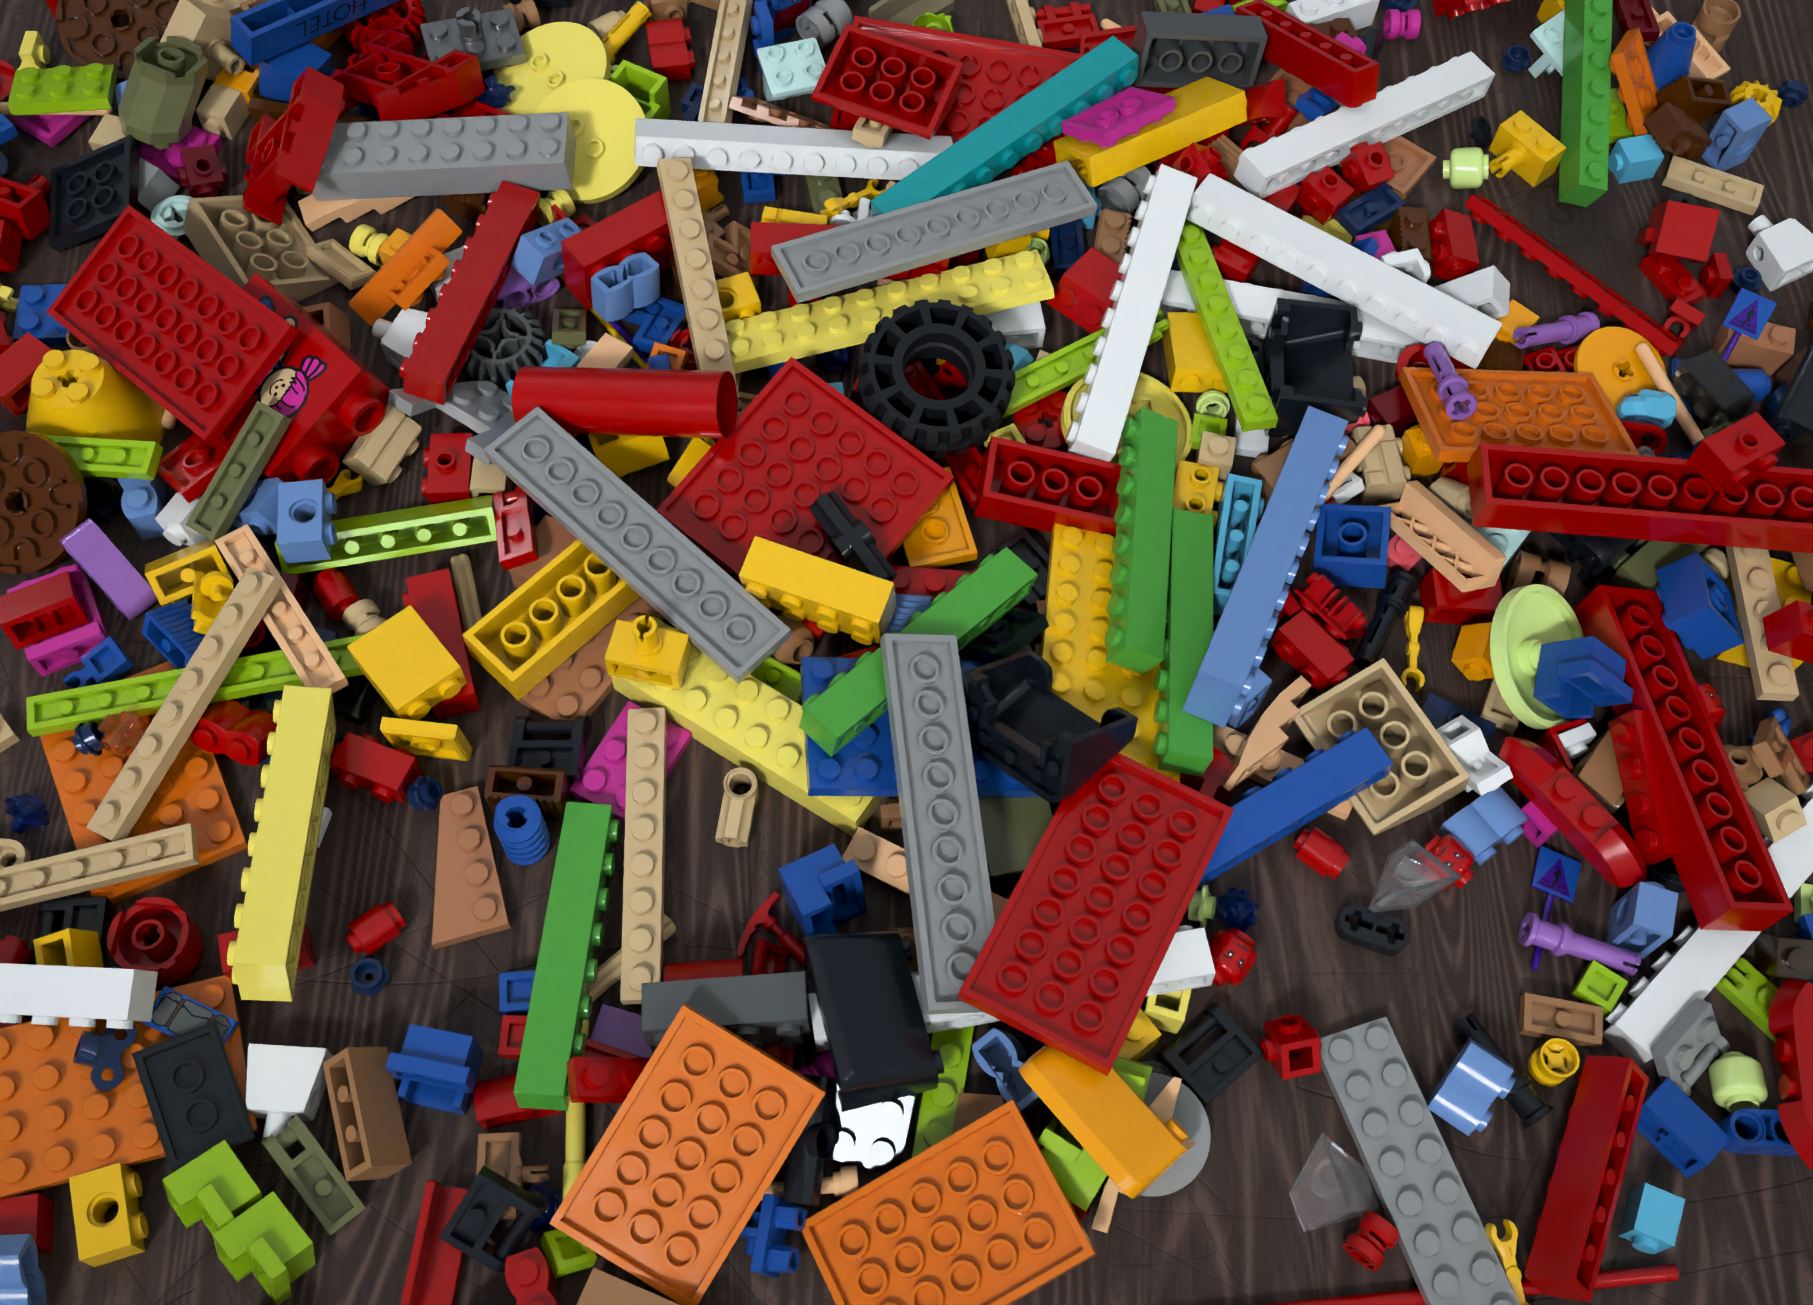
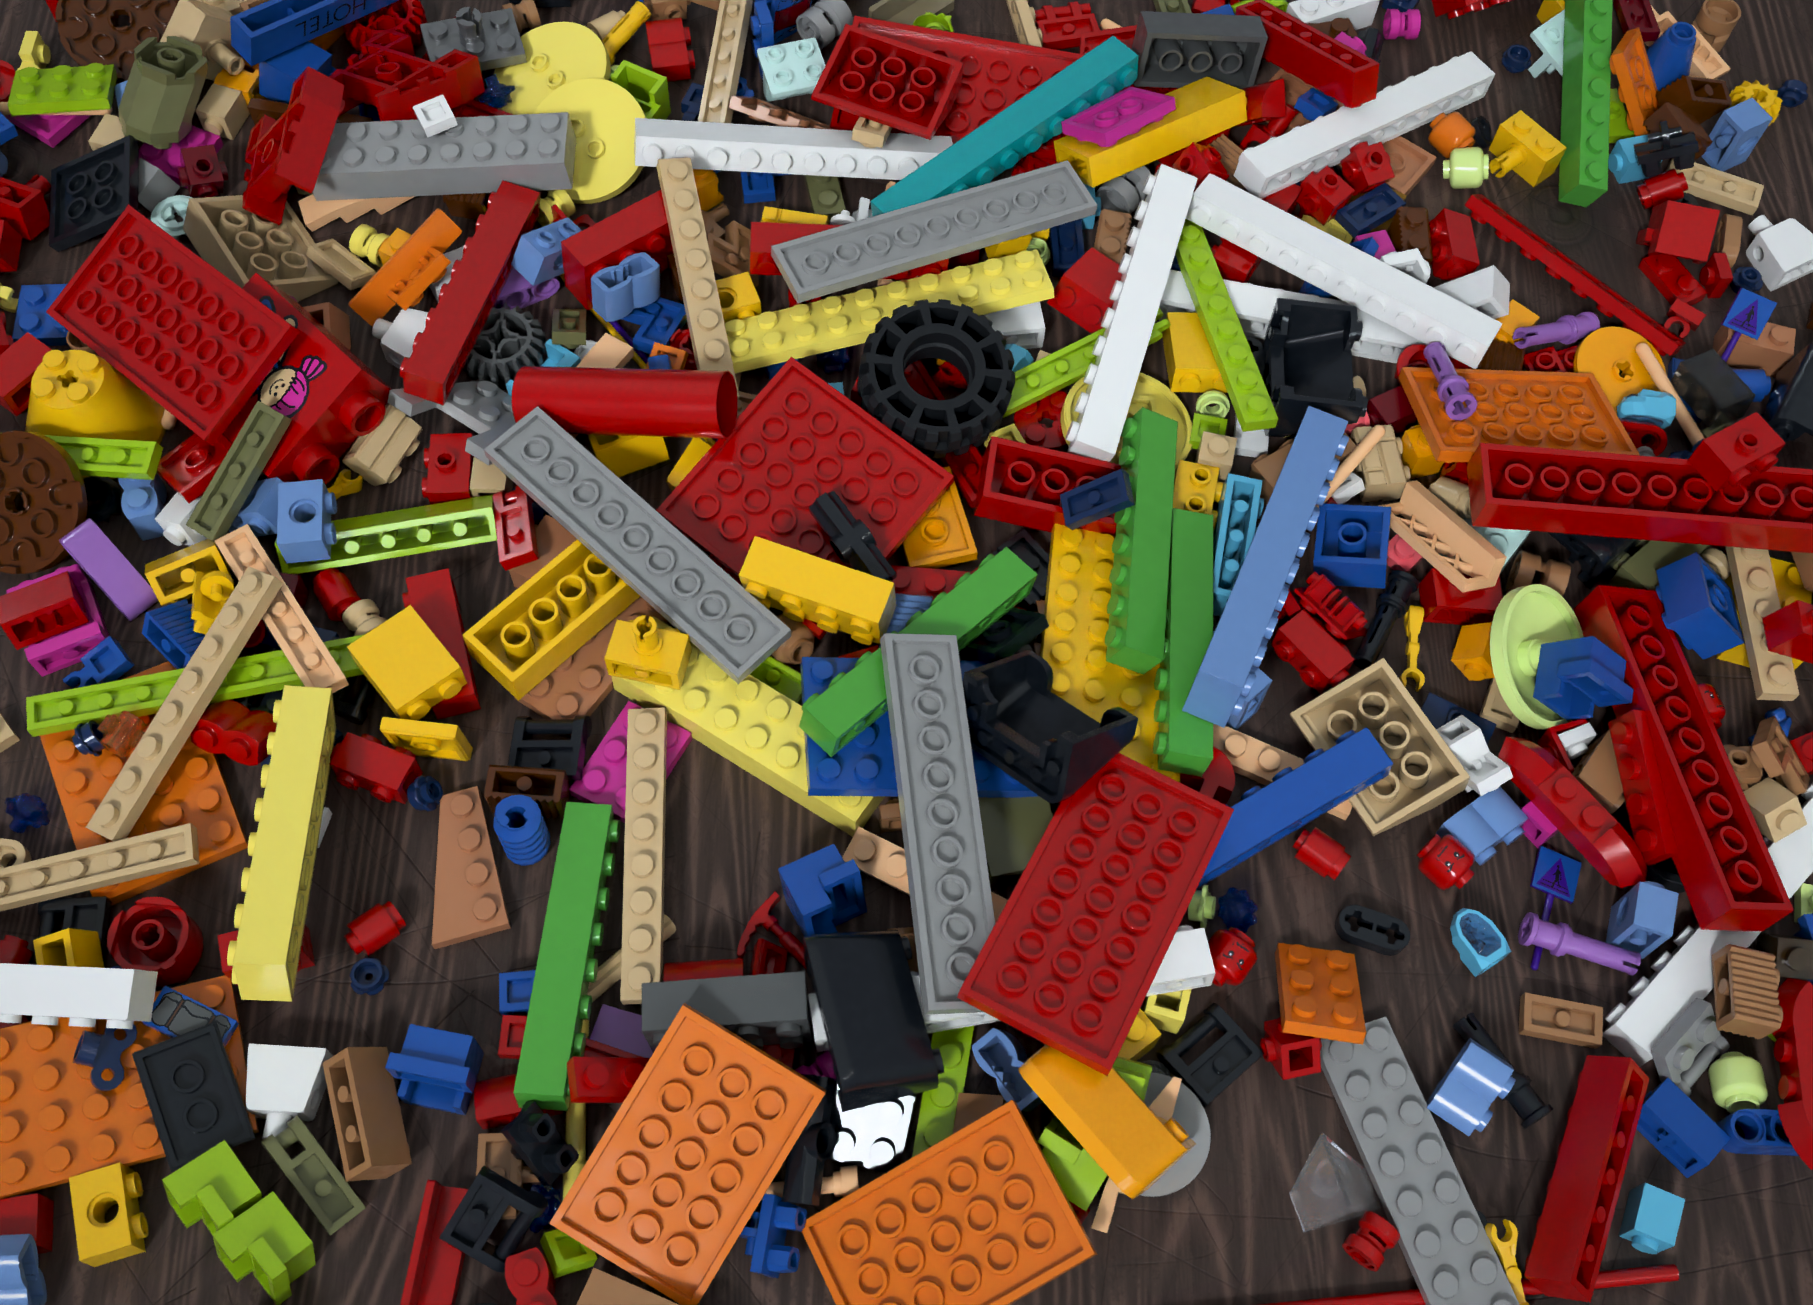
(435, 115): none -> white plate
(466, 590): tan axle -> none
(539, 1144): none -> black hips
(737, 810): tan piece -> none
(836, 205): yellow piece -> none
(1097, 499): none -> dark blue plate
(1267, 734): light nougat slope -> none
(1319, 993): none -> orange plate
(1410, 878): clear slope -> none
(1451, 132): none -> orange head
(1477, 940): none -> rock
(1559, 1055): yellow wheel -> none
(1599, 987): lime plate -> none
(1662, 188): none -> red brick
(1666, 145): none -> black hips
(1728, 237): none -> medium nougat beam
(1746, 991): none -> medium nougat brick

